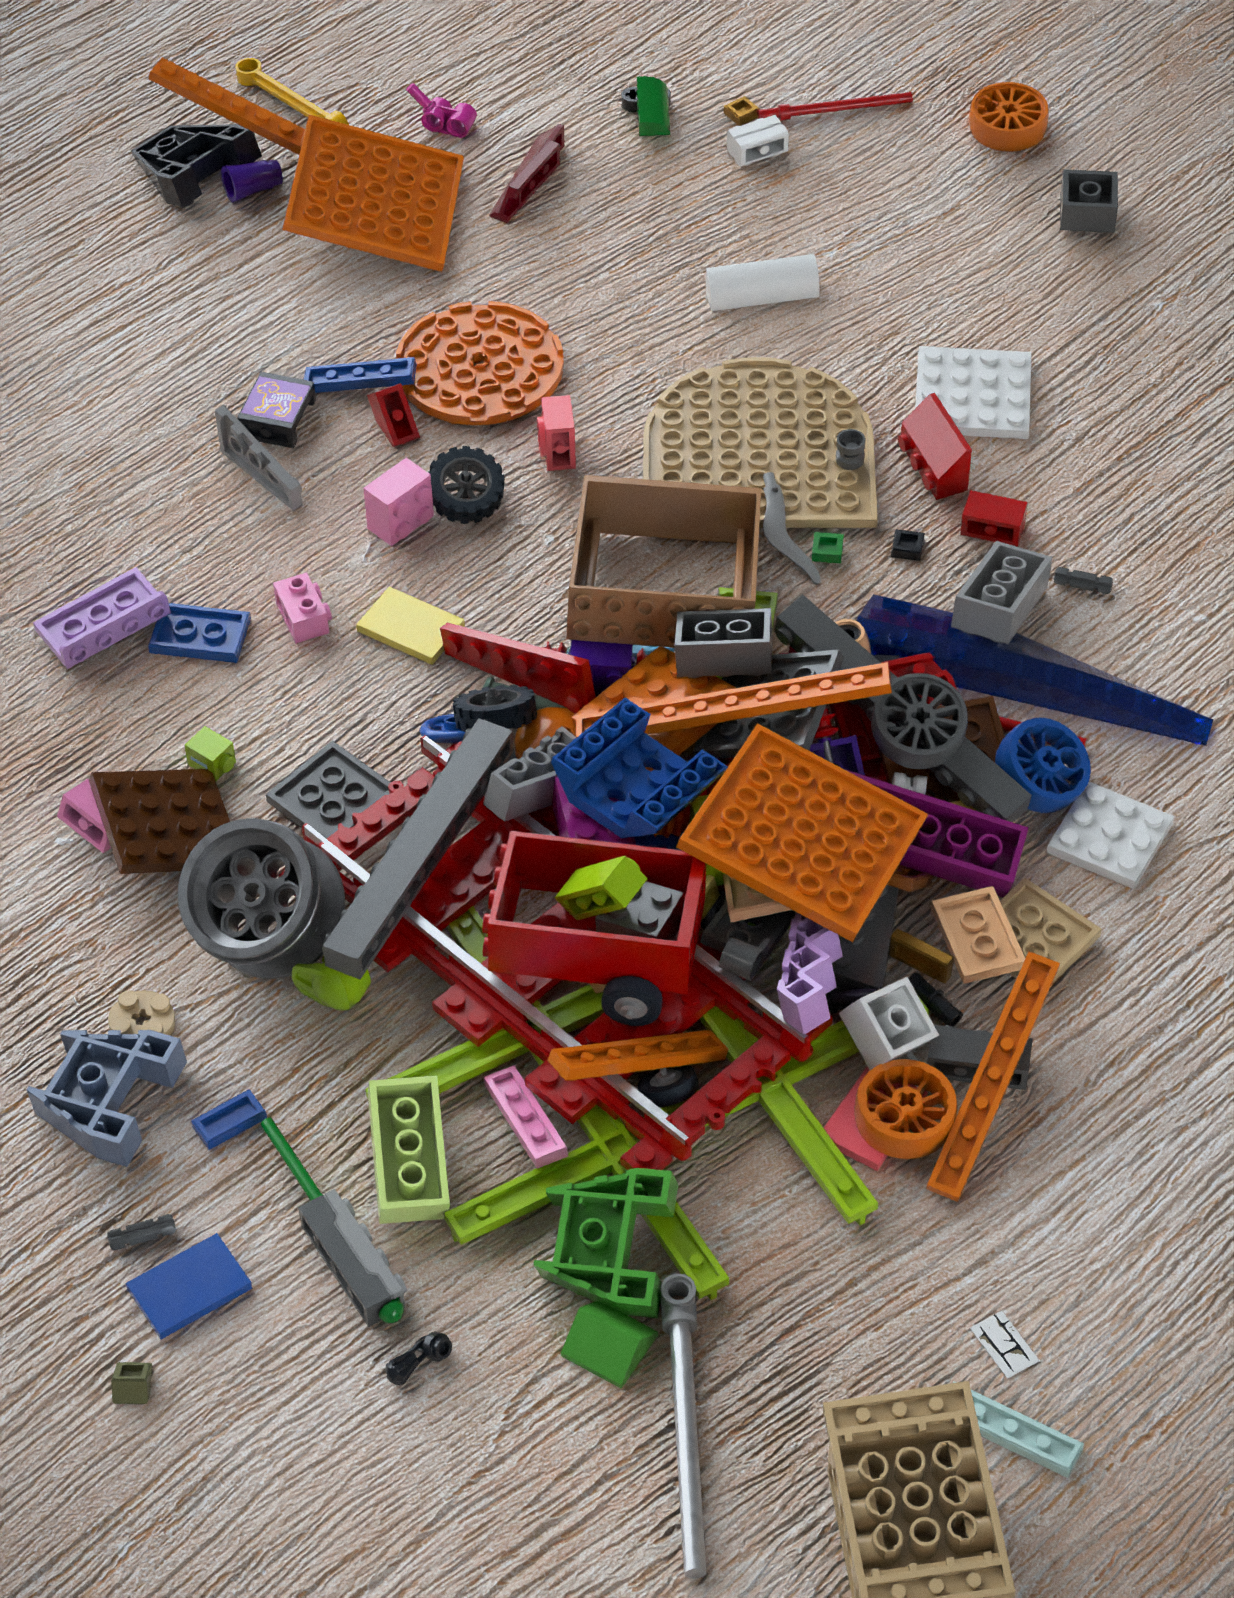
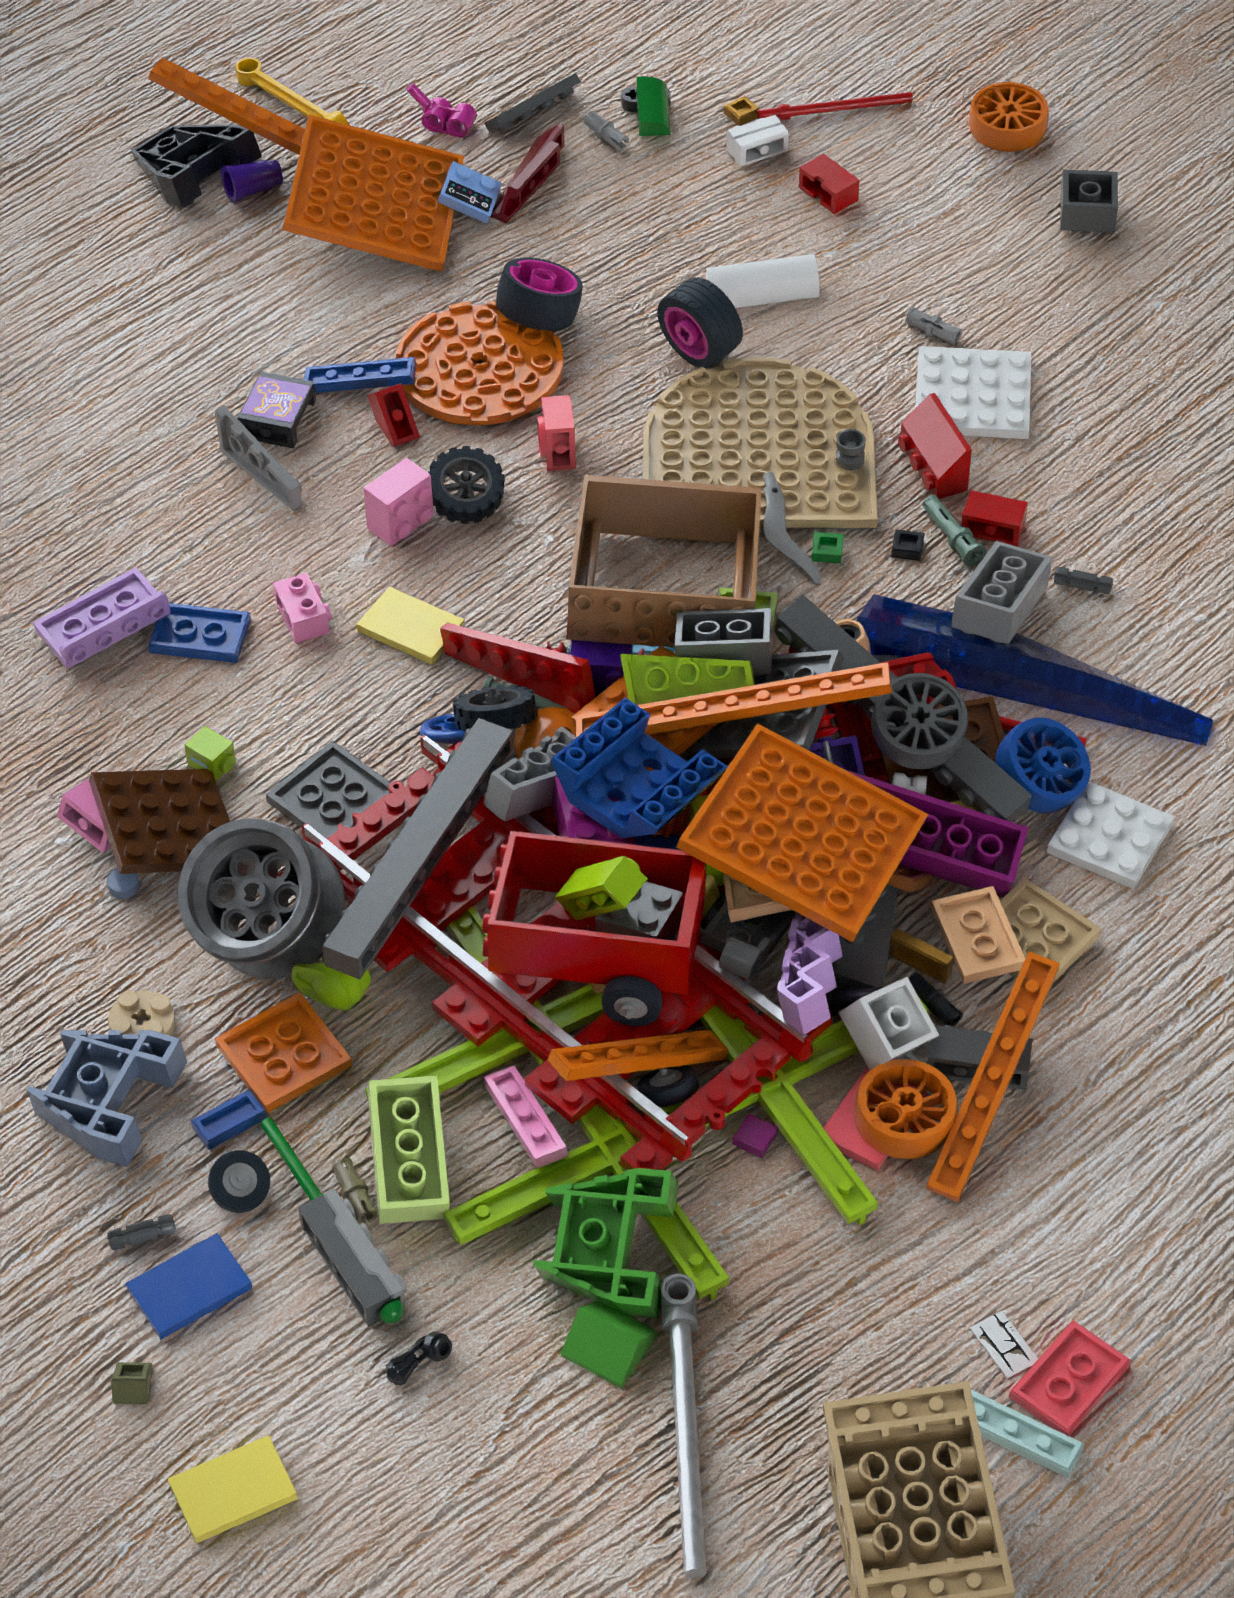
(123, 885): none -> sand blue tile
(232, 1489): none -> light yellow tile
(239, 1181): none -> black wheel
(283, 1052): none -> orange plate
(354, 1190): none -> dark tan pin
(469, 192): none -> light blue plate
(524, 109): none -> dark grey plate
(539, 294): none -> black wheel
(605, 130): none -> light grey axle
(667, 678): none -> lime wing
(700, 322): none -> black wheel
(755, 1135): none -> magenta tile
(829, 182): none -> red brick
(933, 326): none -> light grey pin
(959, 537): none -> sand green pin
(1069, 1378): none -> coral tile

